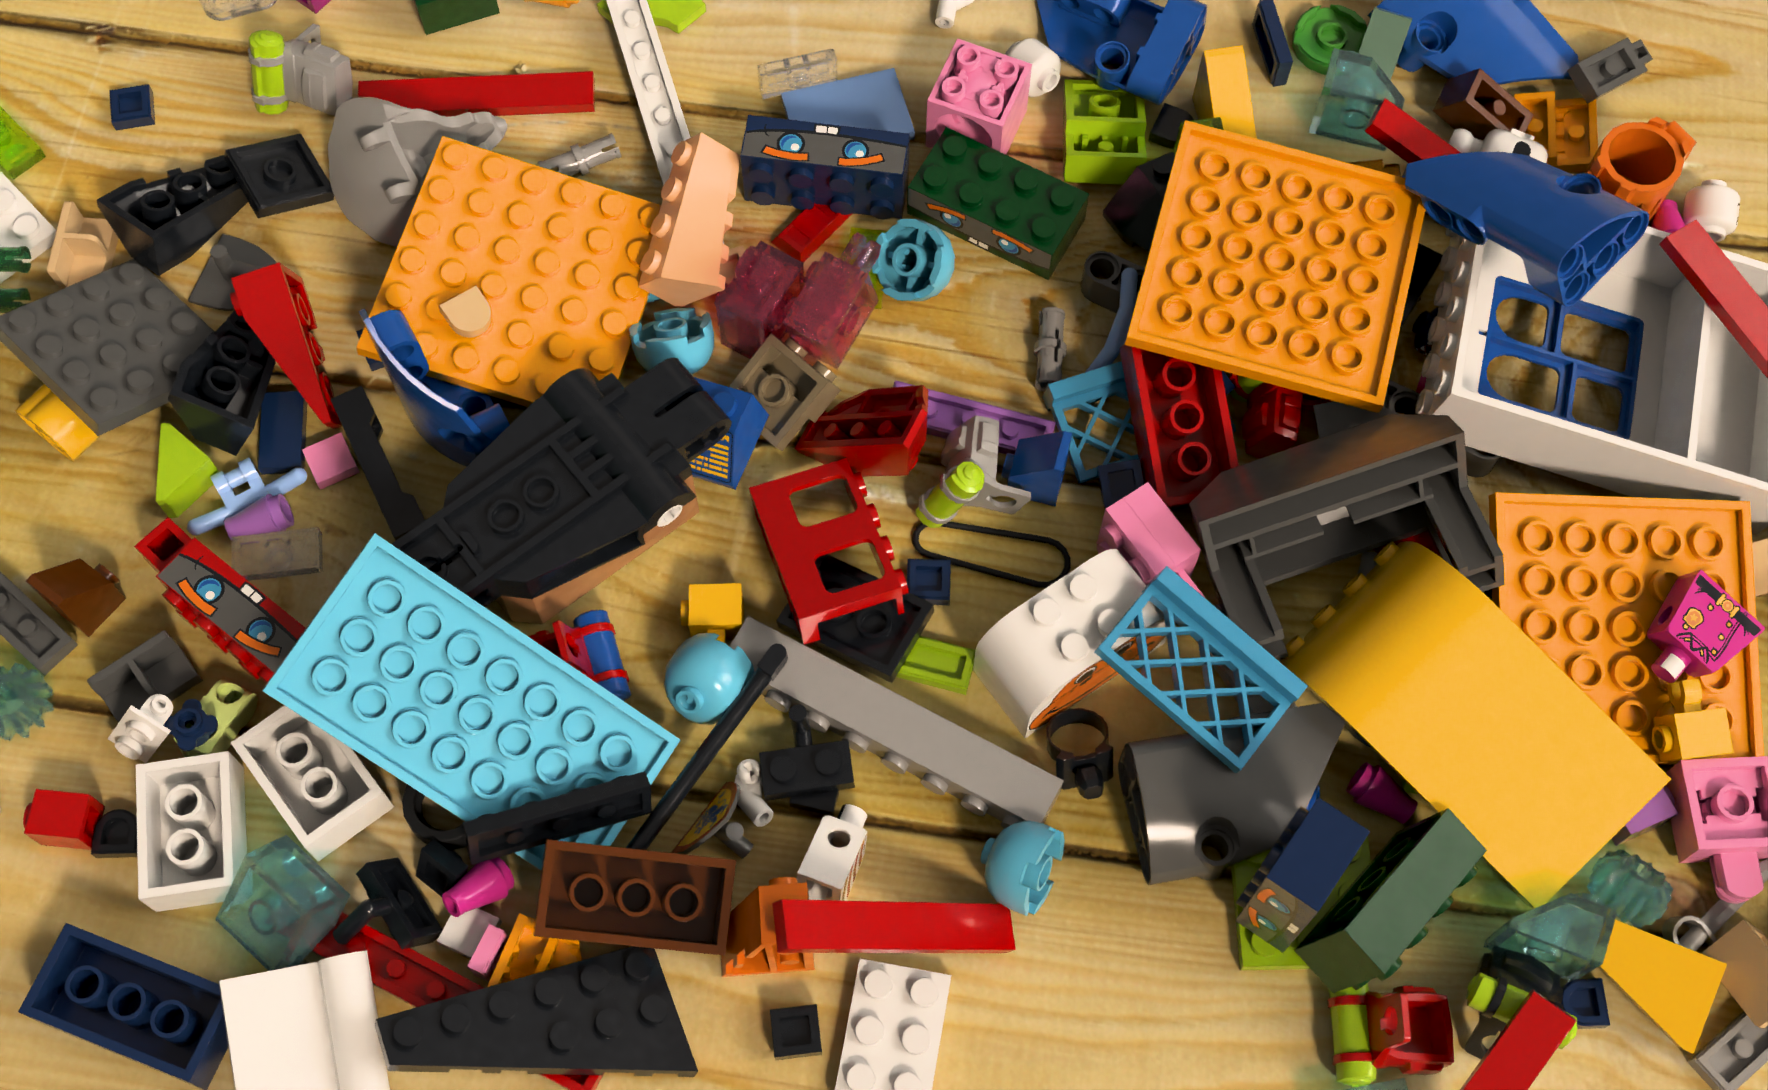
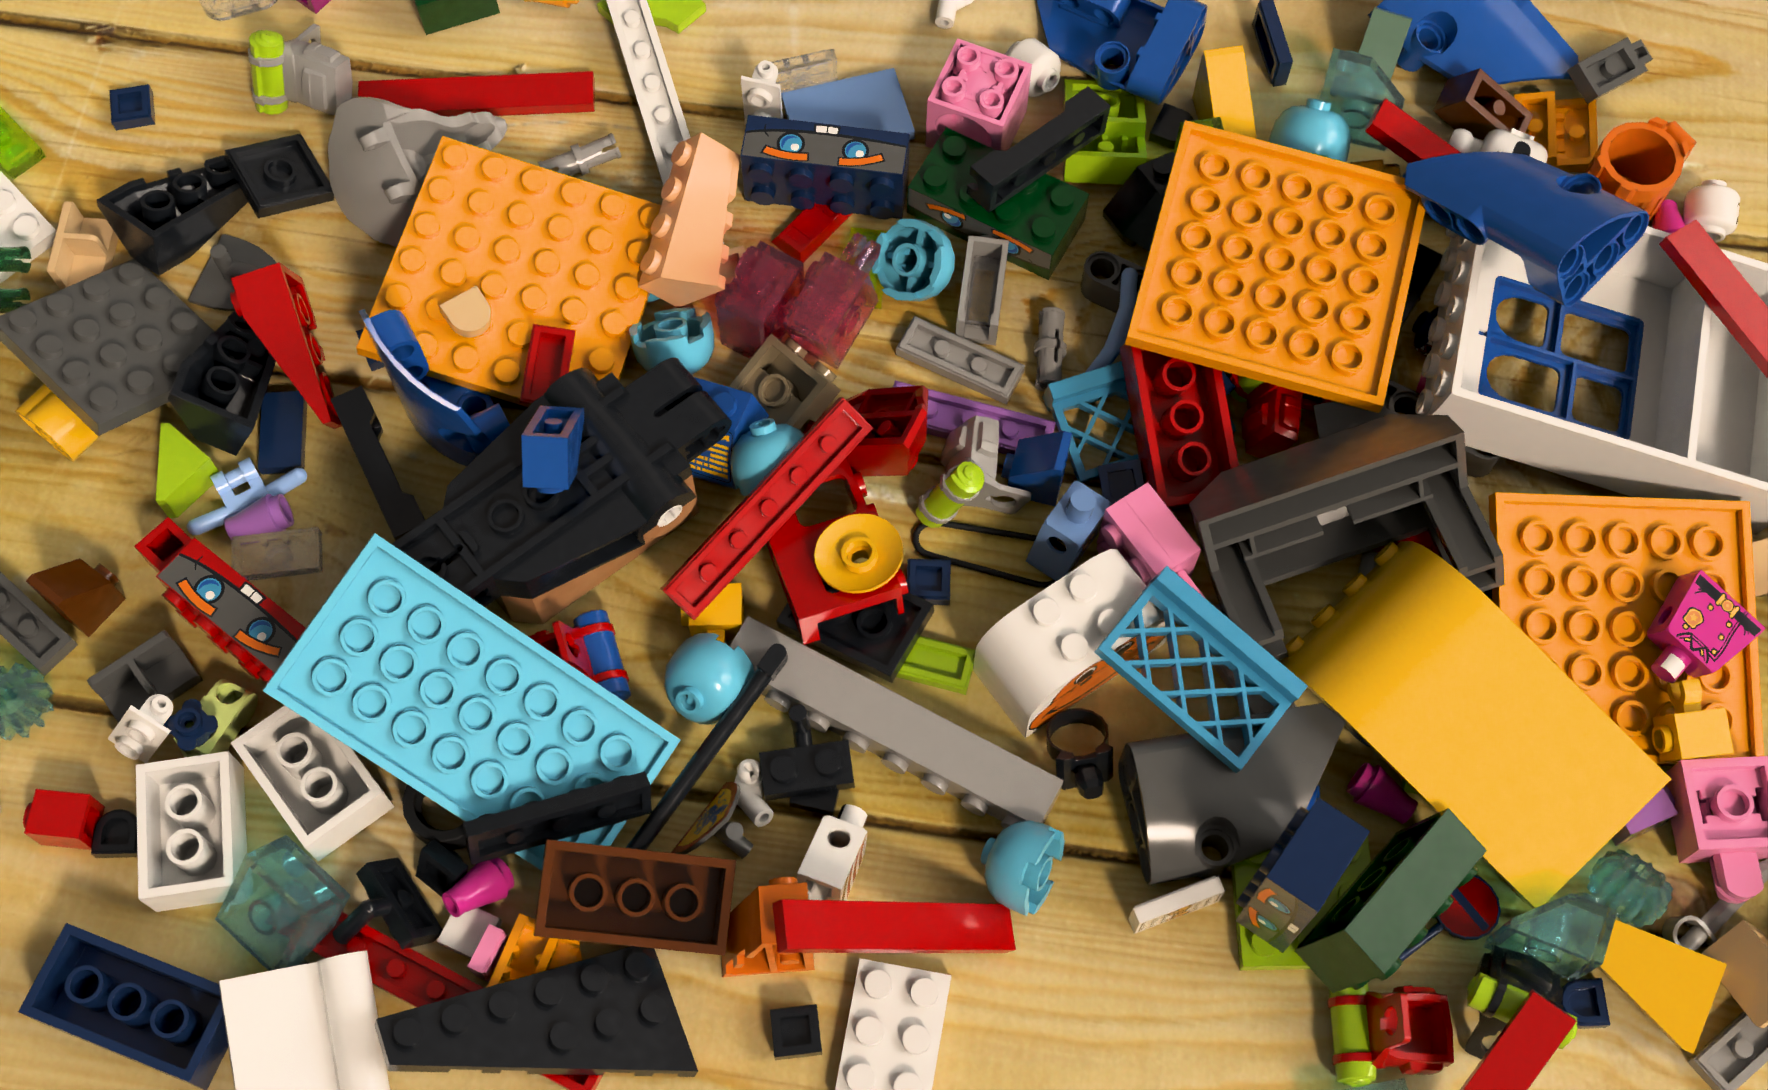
(330, 461): bright pink tile -> none
(546, 360): none -> red tile
(552, 448): none -> blue slope
(760, 452): none -> medium azure cylinder
(761, 93): none -> white hinge
(766, 508): none -> red tile
(856, 538): none -> yellow dish
(960, 360): none -> light grey tile
(982, 289): none -> light grey window
(1010, 171): none -> black piece
(1076, 523): none -> medium blue torso
(1176, 904): none -> white tile
(1313, 130): none -> medium azure cylinder
(1326, 29): bright green tile -> none
(1469, 917): none -> red piece

